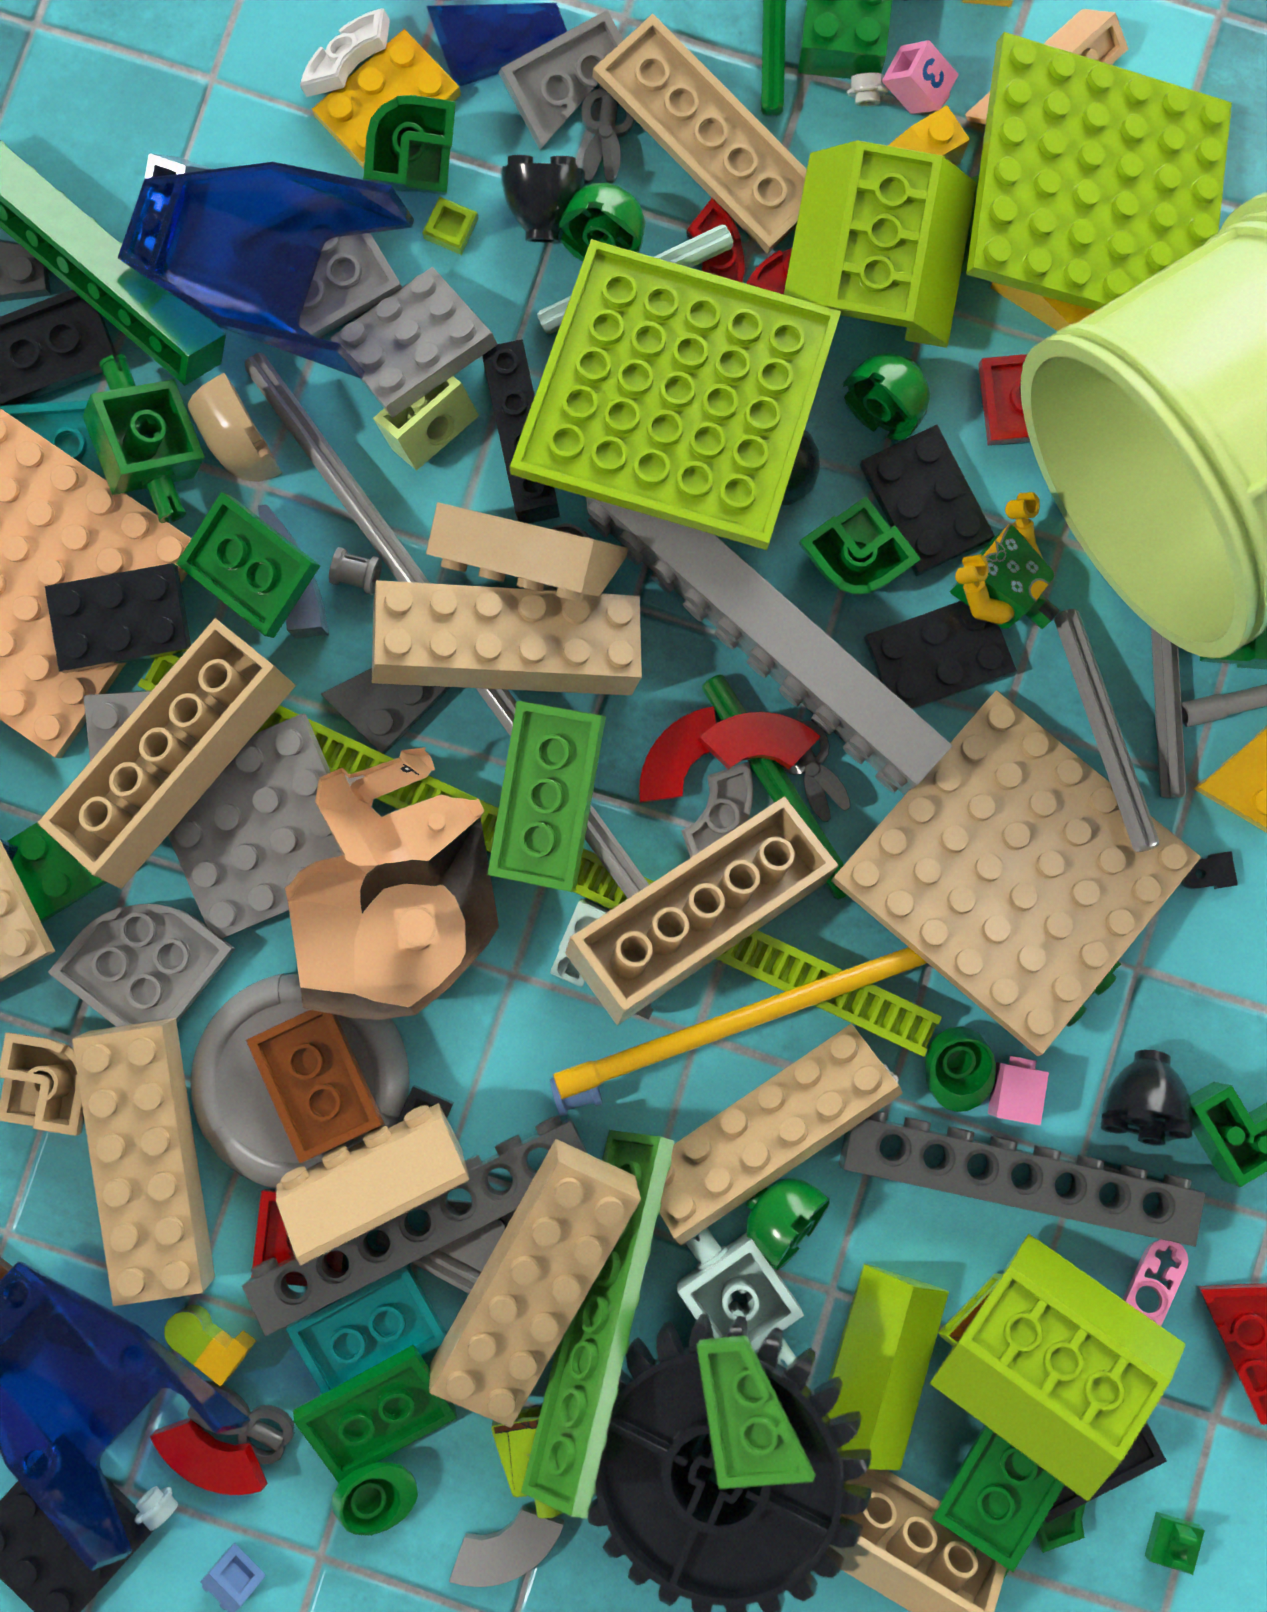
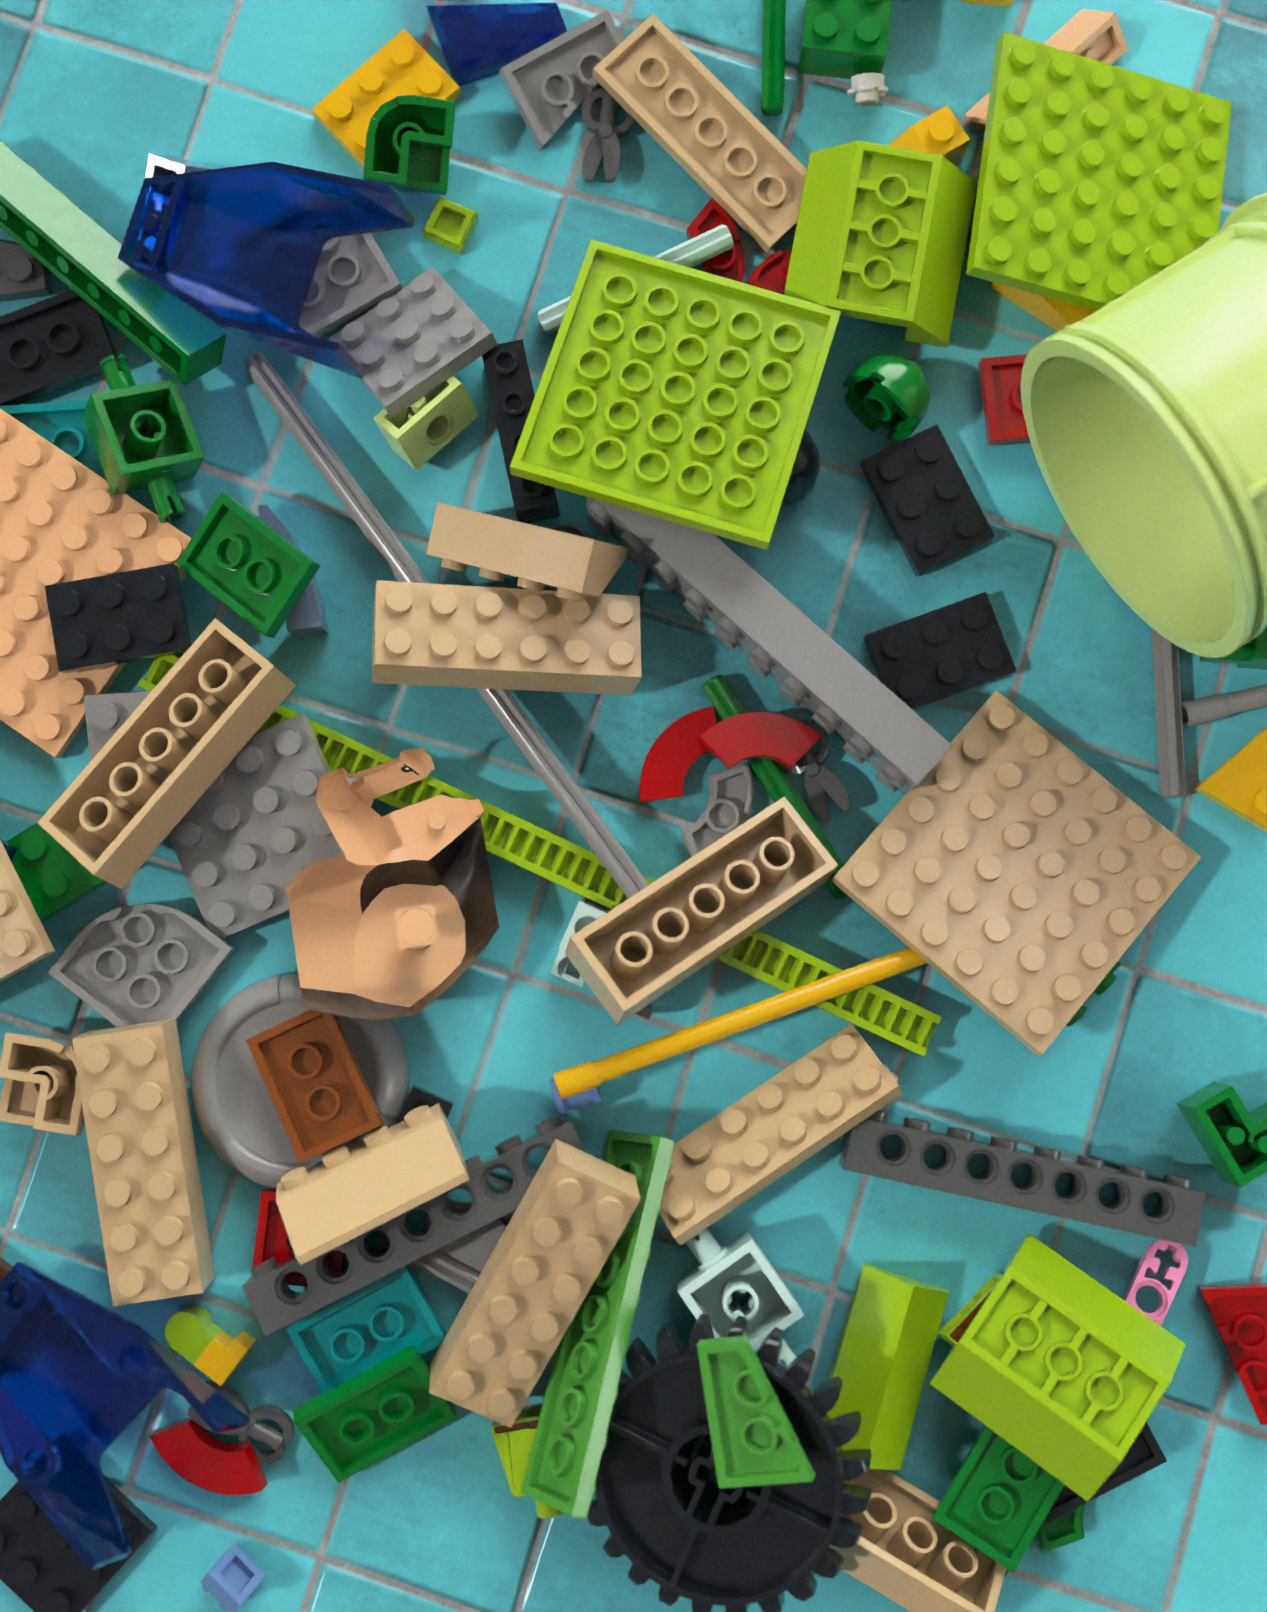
(155, 1507): light aqua plate -> none
(231, 431): tan brick -> none
(355, 570): light grey bush -> none
(357, 41): white tile -> none
(374, 1498): green hat -> none
(382, 710): dark grey wing -> none
(506, 1553): light grey tile -> none
(540, 193): black piece -> none
(546, 795): bright green plate -> none
(604, 215): green cylinder -> none
(783, 1218): green cylinder -> none
(859, 550): green brick -> none
(920, 77): bright pink brick -> none
(960, 1069): green hat -> none
(1009, 572): torso -> none
(1018, 1091): bright pink brick -> none
(1106, 731): light grey axle -> none
(1148, 1101): black piece -> none
(1174, 1543): green tile -> none
(1216, 871): black piece -> none

